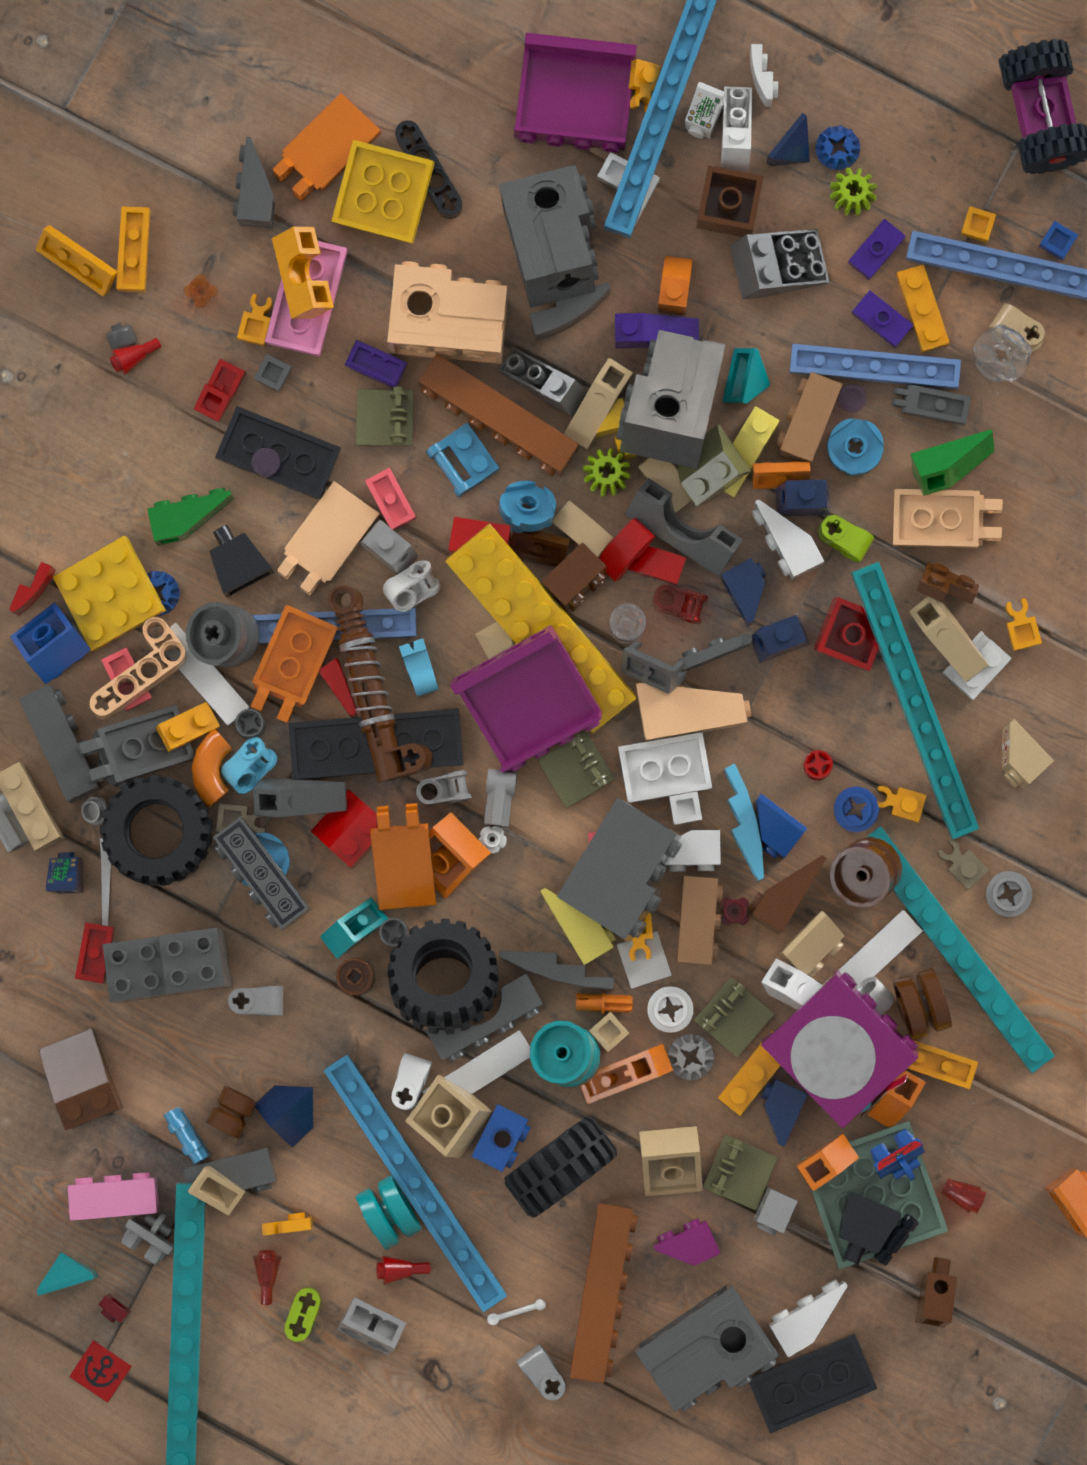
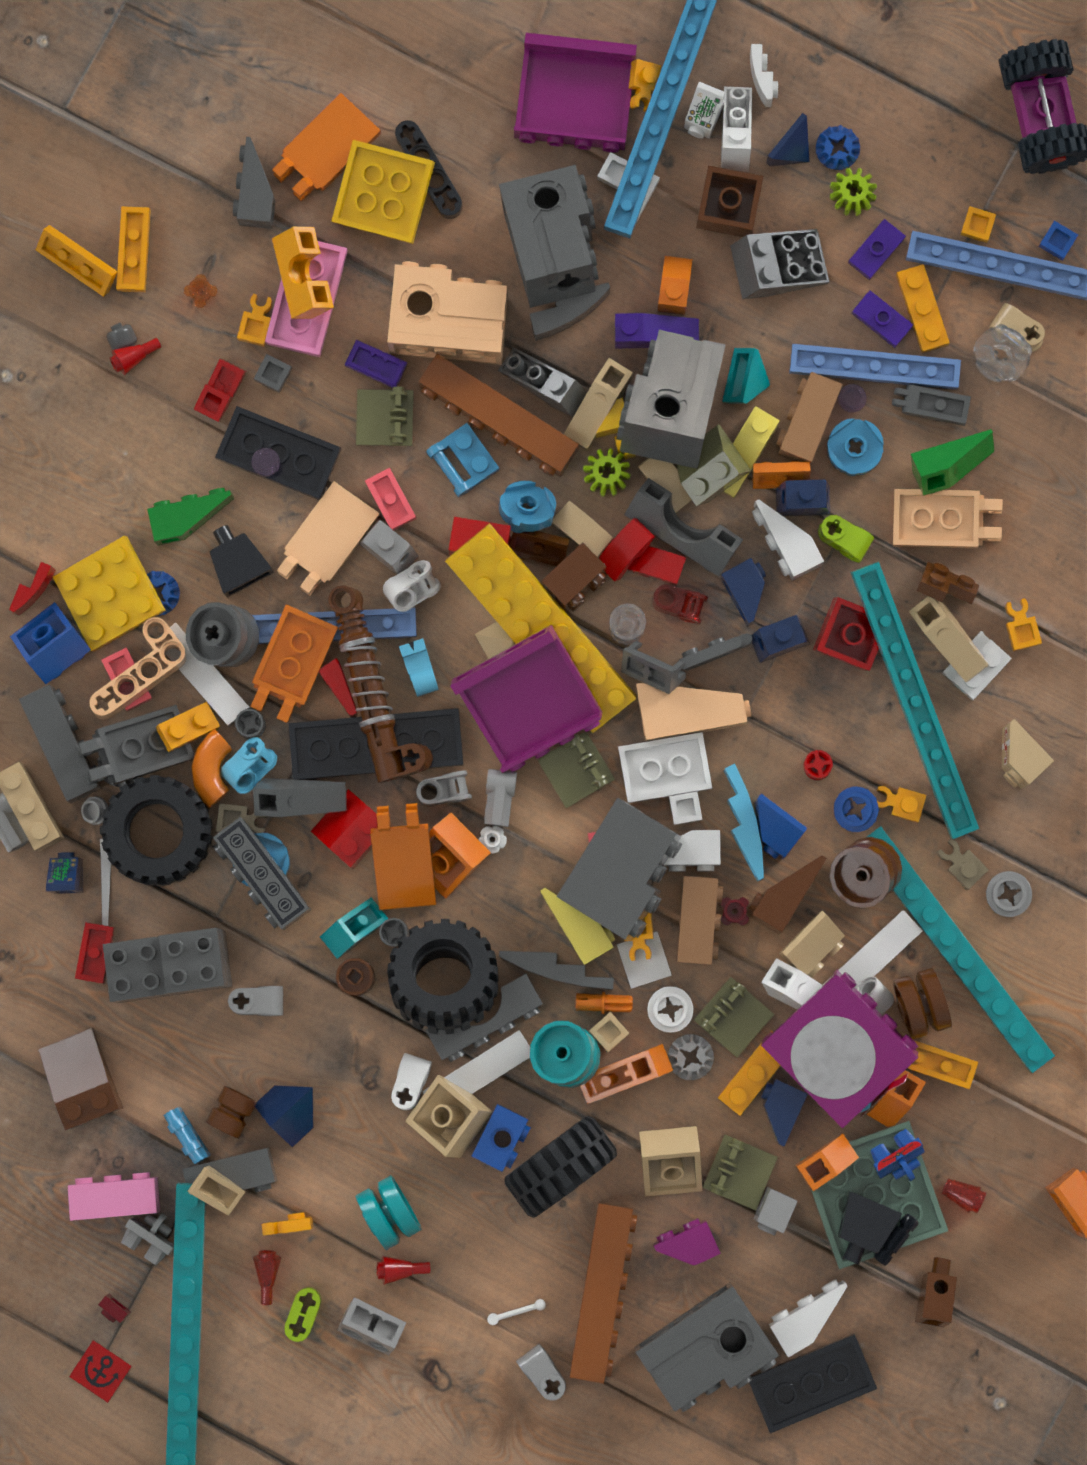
(65, 1273): teal slope -> none
(415, 1183): dark azure plate -> none

